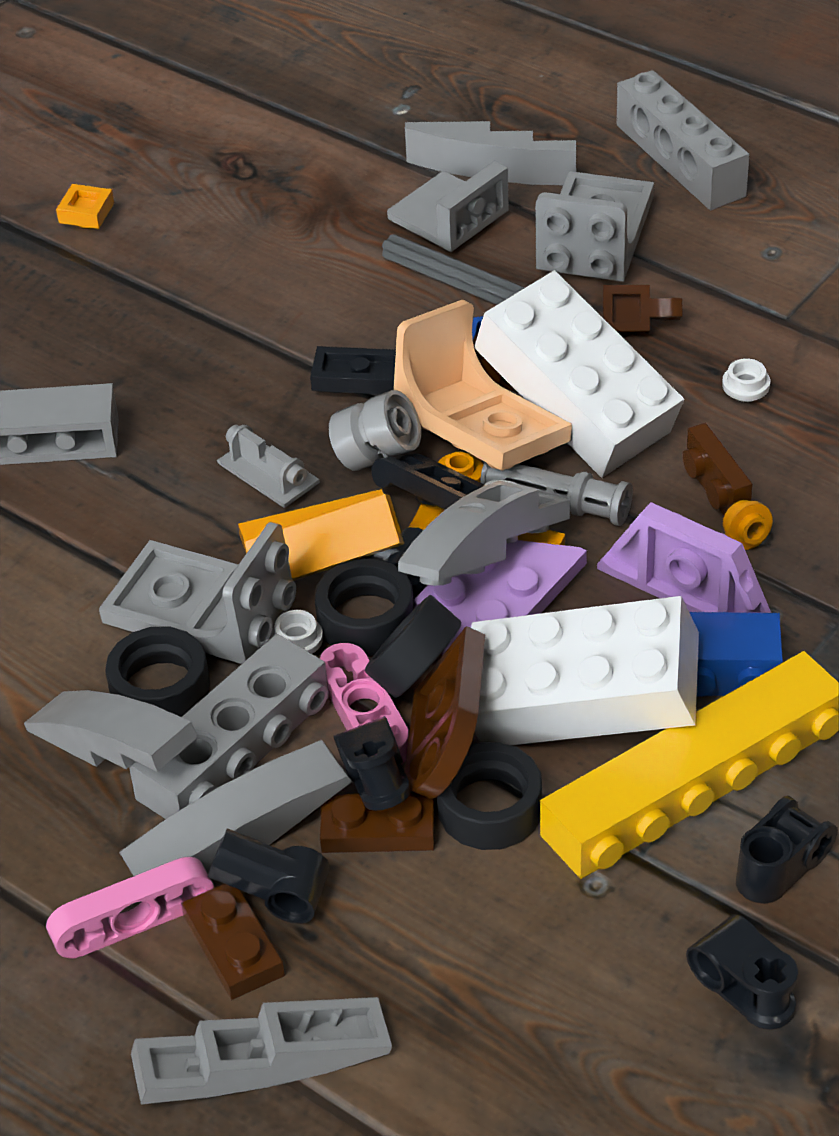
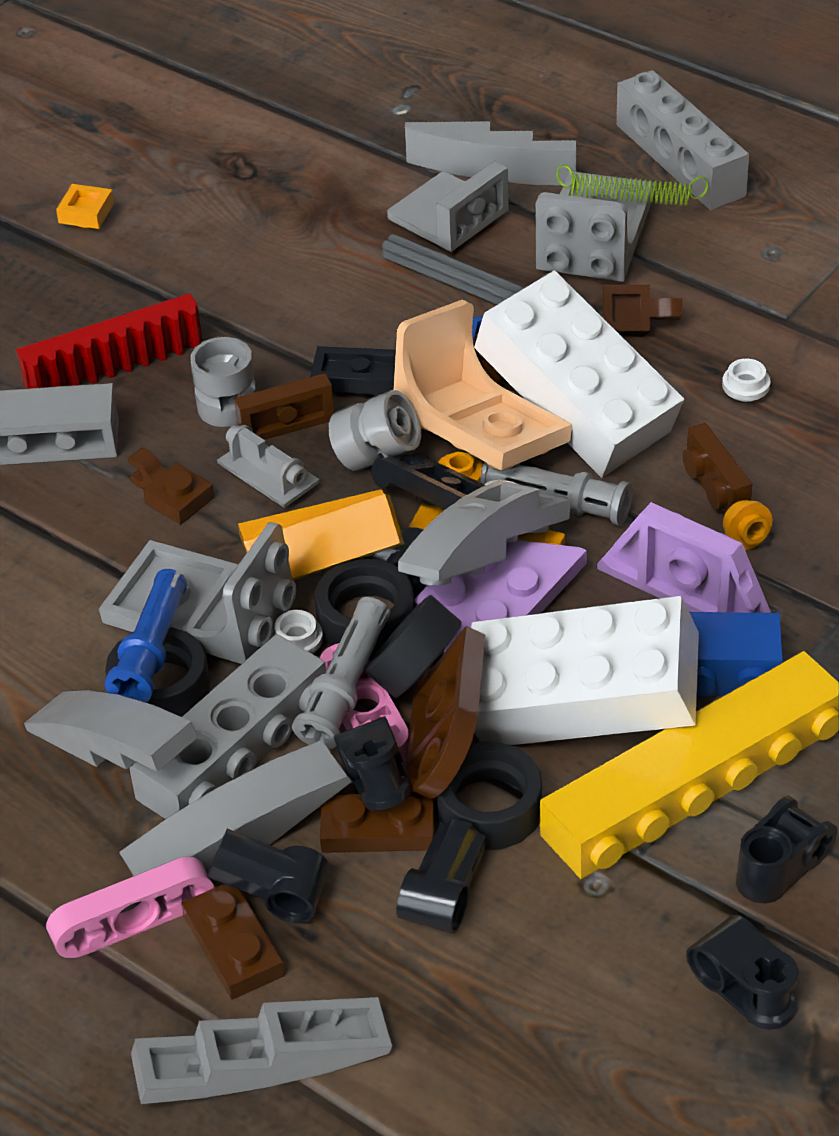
(112, 345): none -> red gear
(143, 651): none -> blue pin
(173, 491): none -> reddish brown plate
(220, 373): none -> light grey wheel
(287, 407): none -> reddish brown plate
(336, 689): none -> light grey pin
(439, 889): none -> black piece
(630, 181): none -> lime piece

